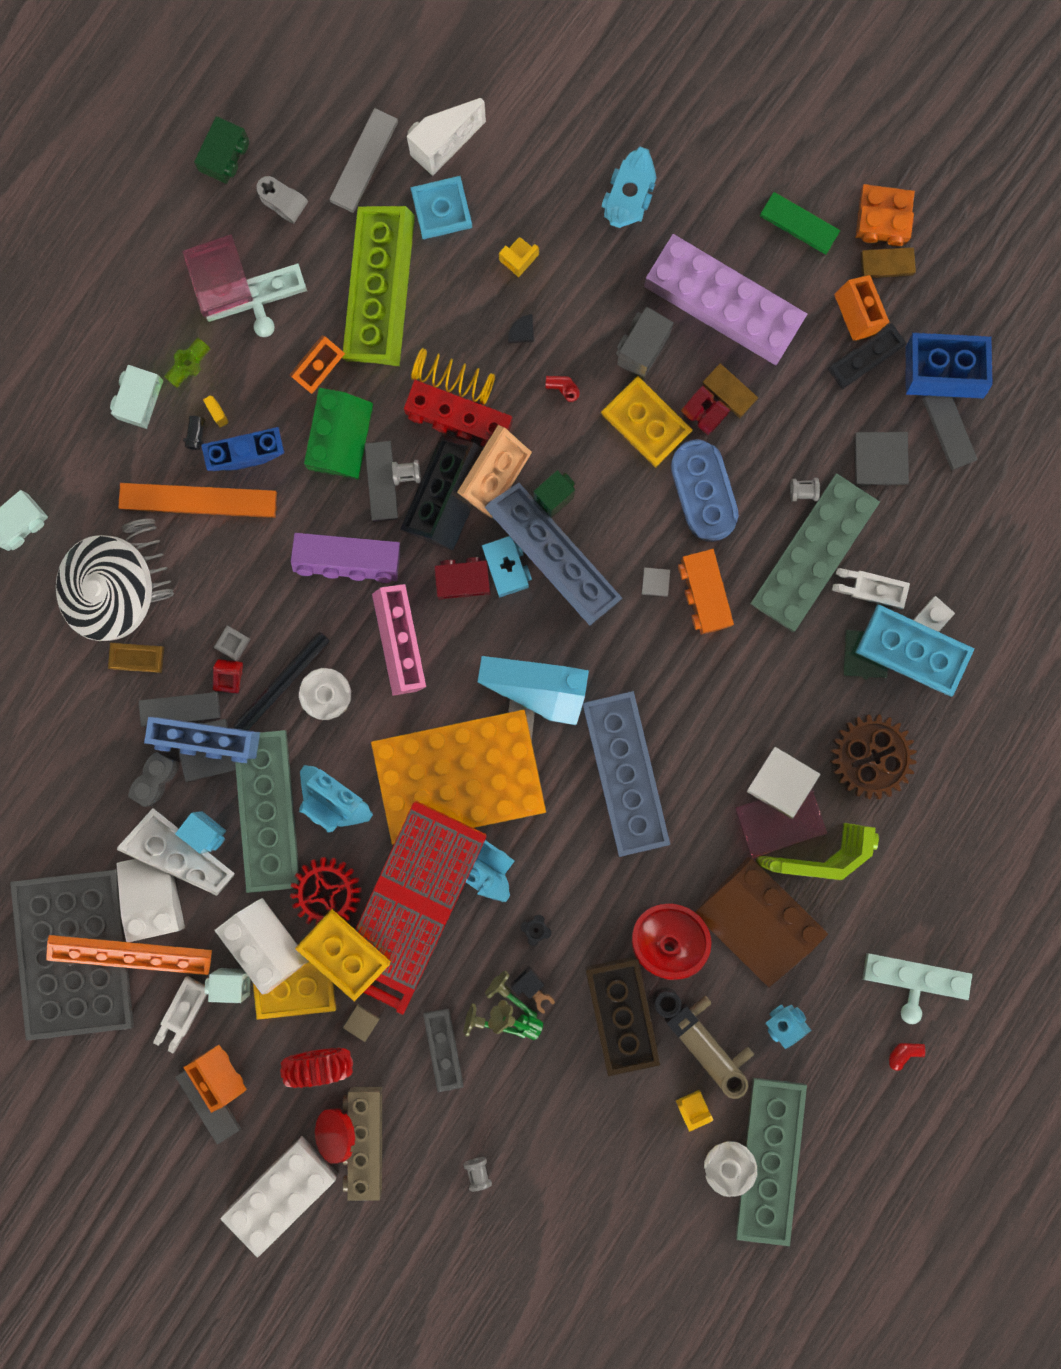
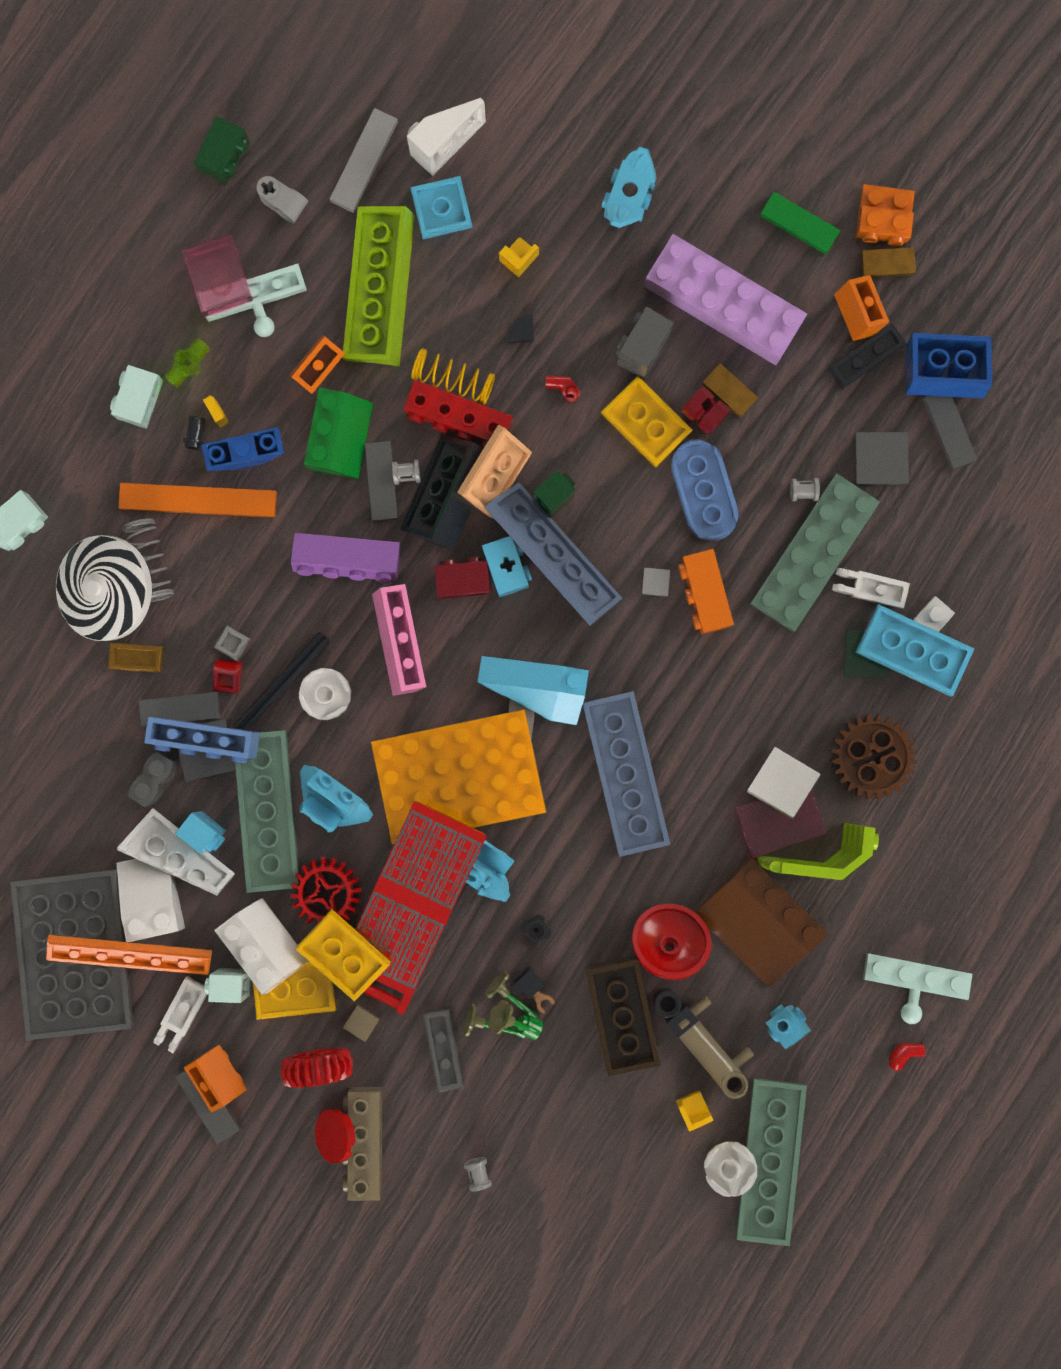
(279, 1196): white brick -> none

